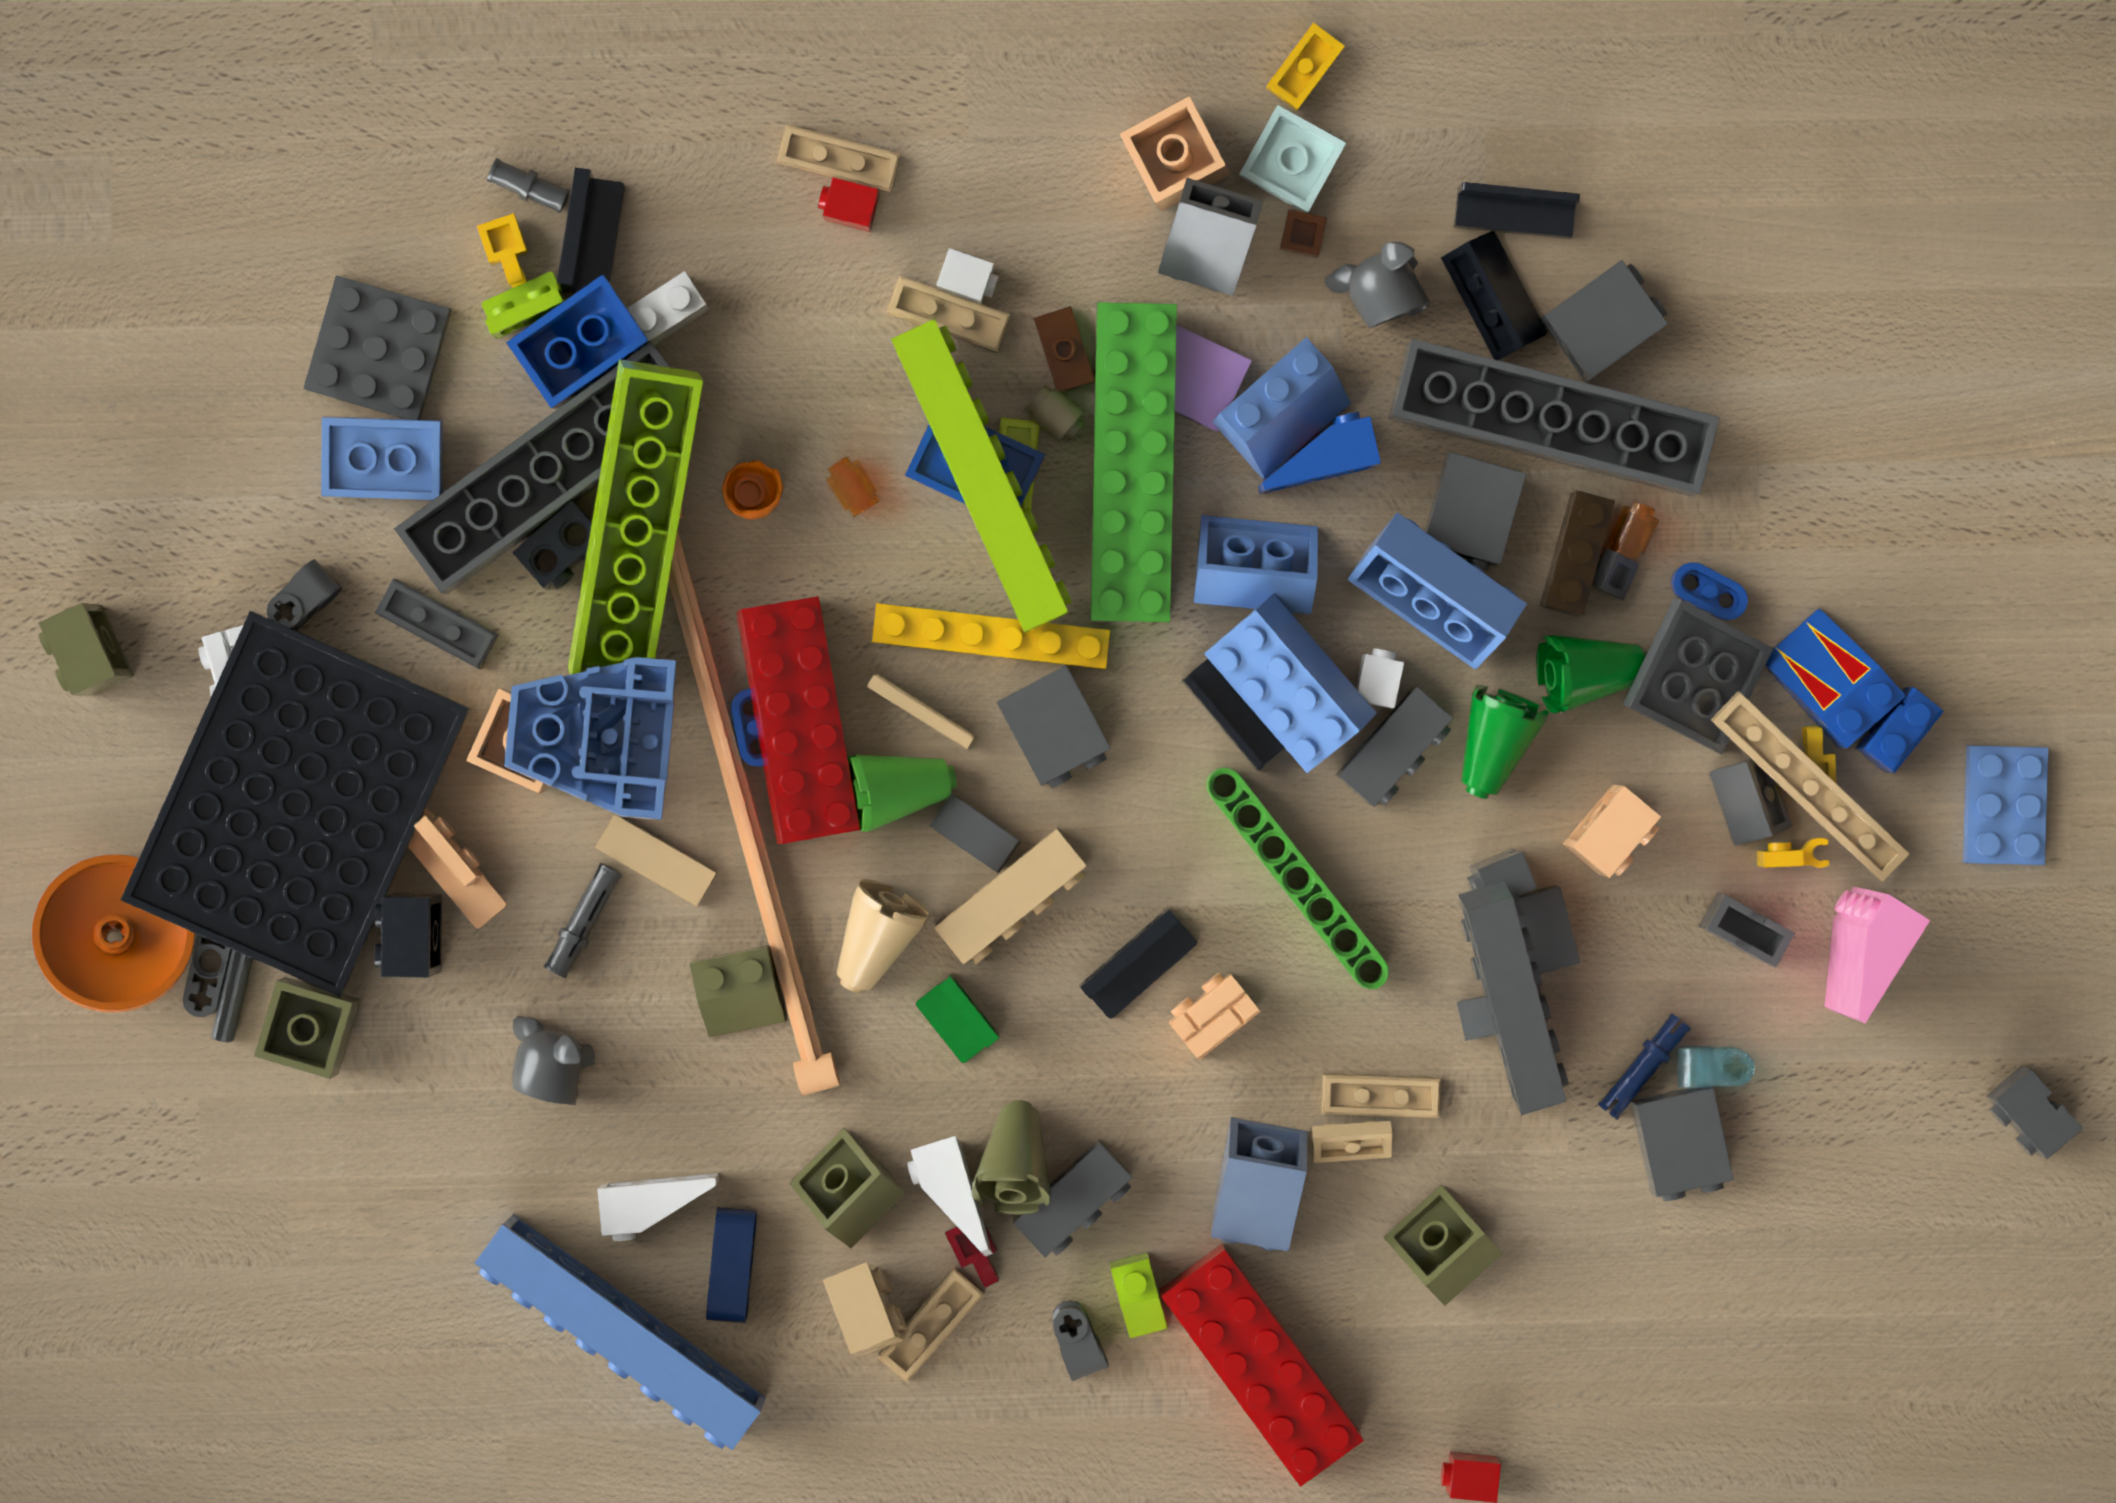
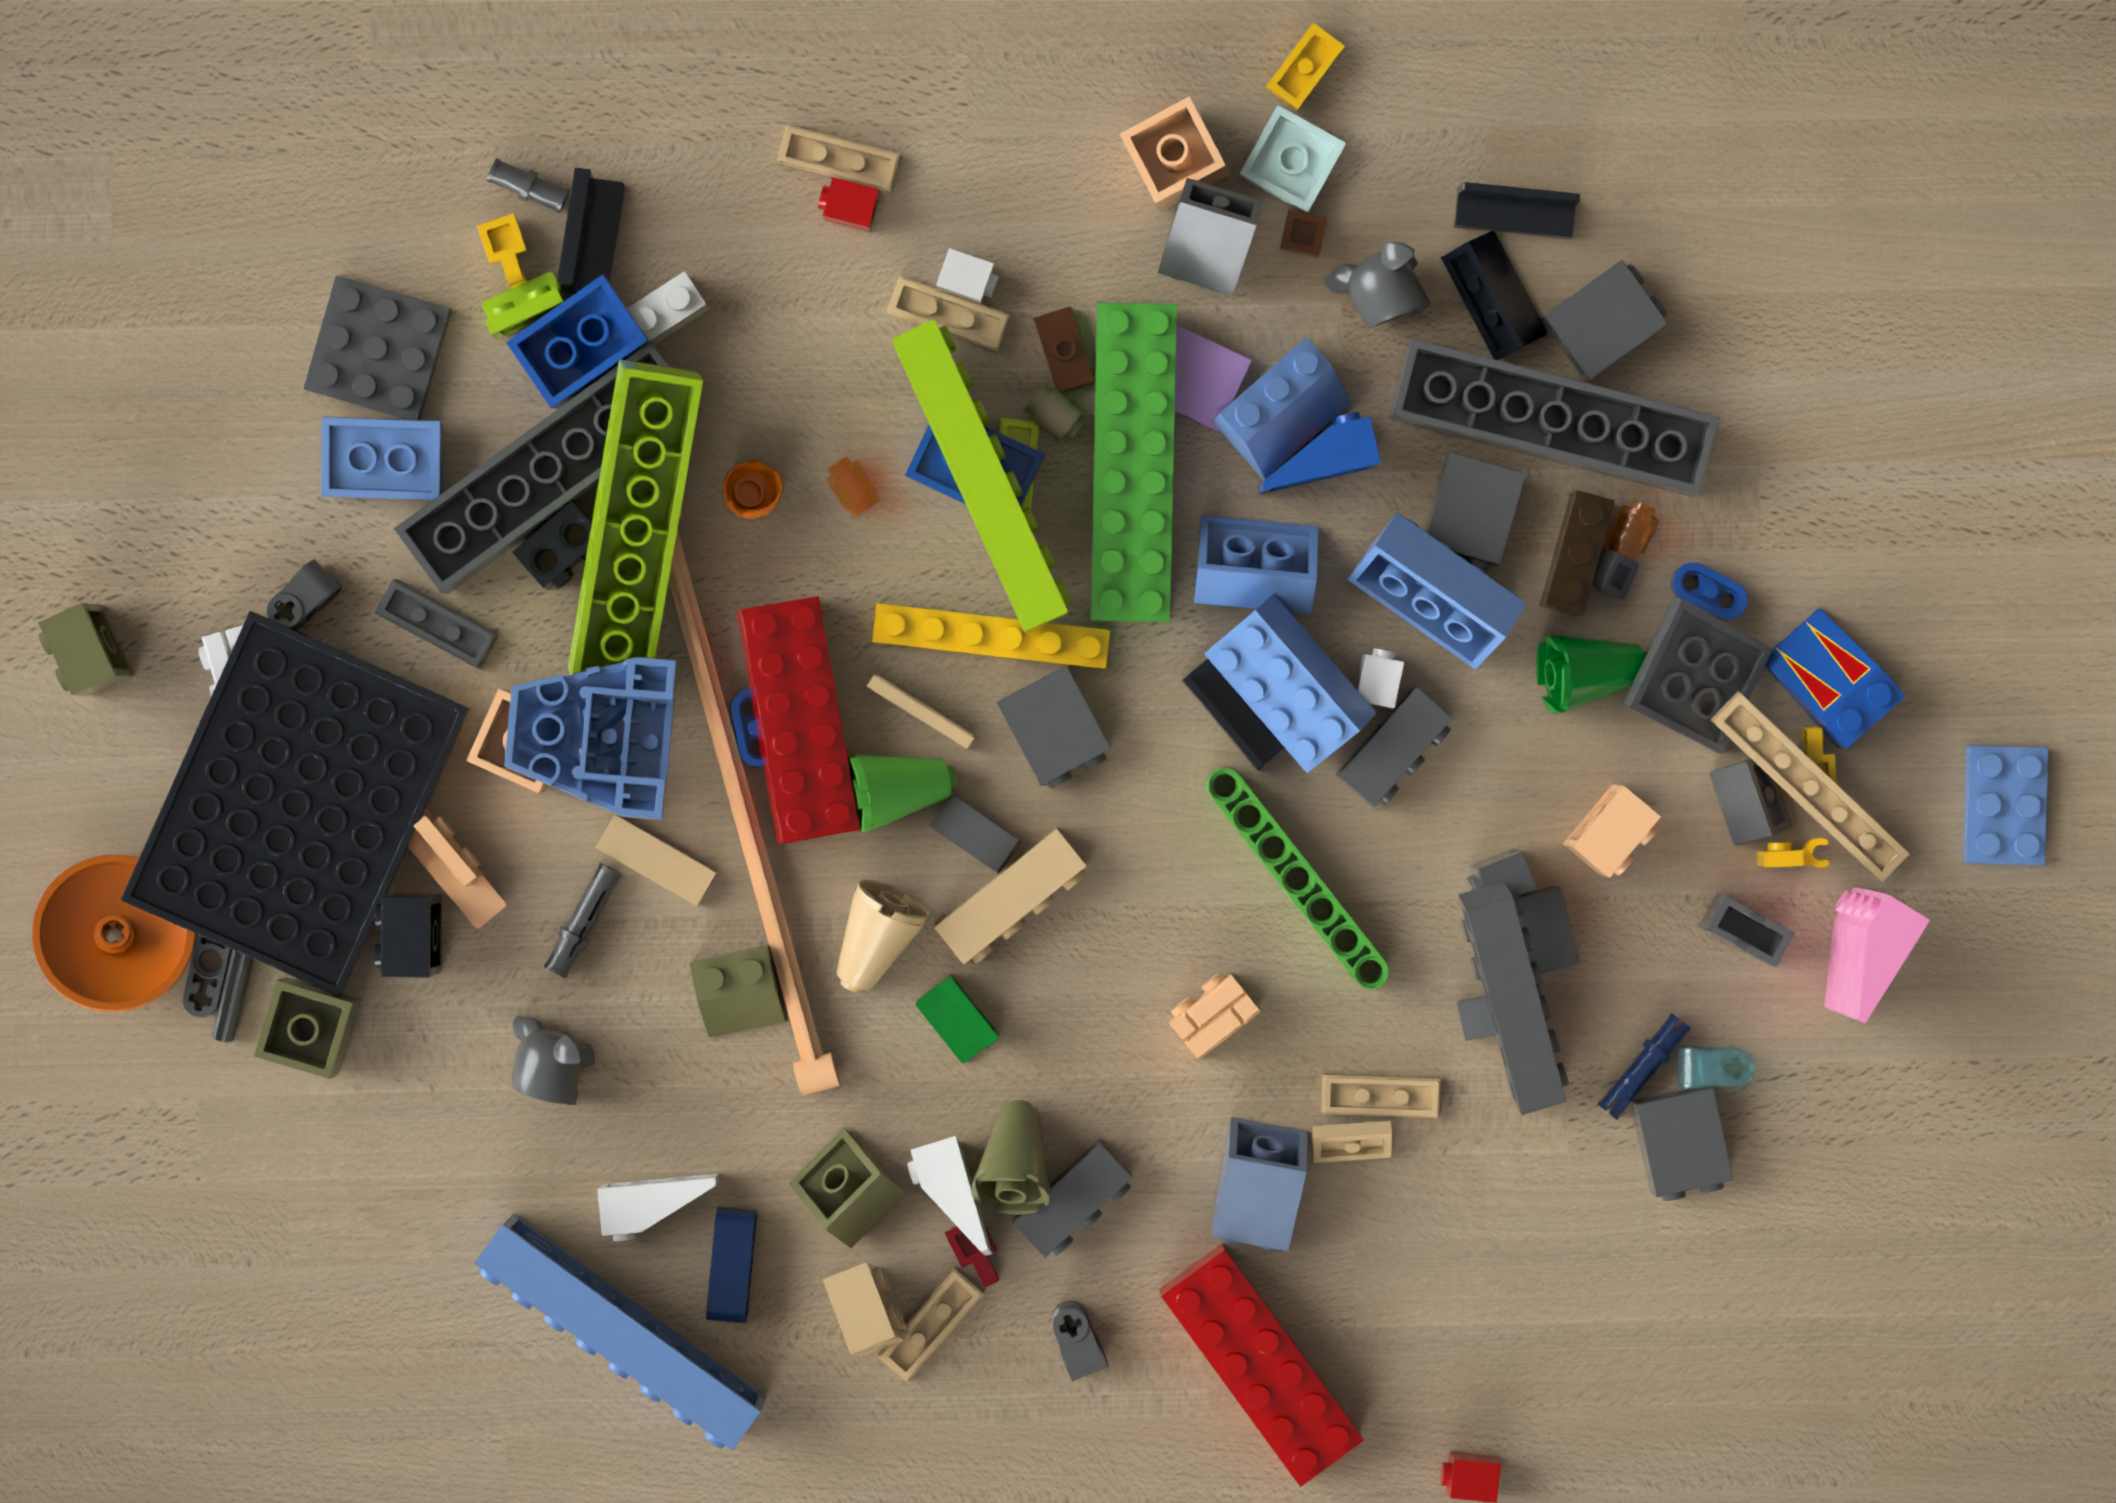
(1138, 963): black panel -> none
(1138, 1295): lime slope -> none
(1443, 1245): olive slope -> none
(1497, 738): green cone -> none
(1899, 731): blue brick -> none
(2024, 1104): dark grey brick -> none

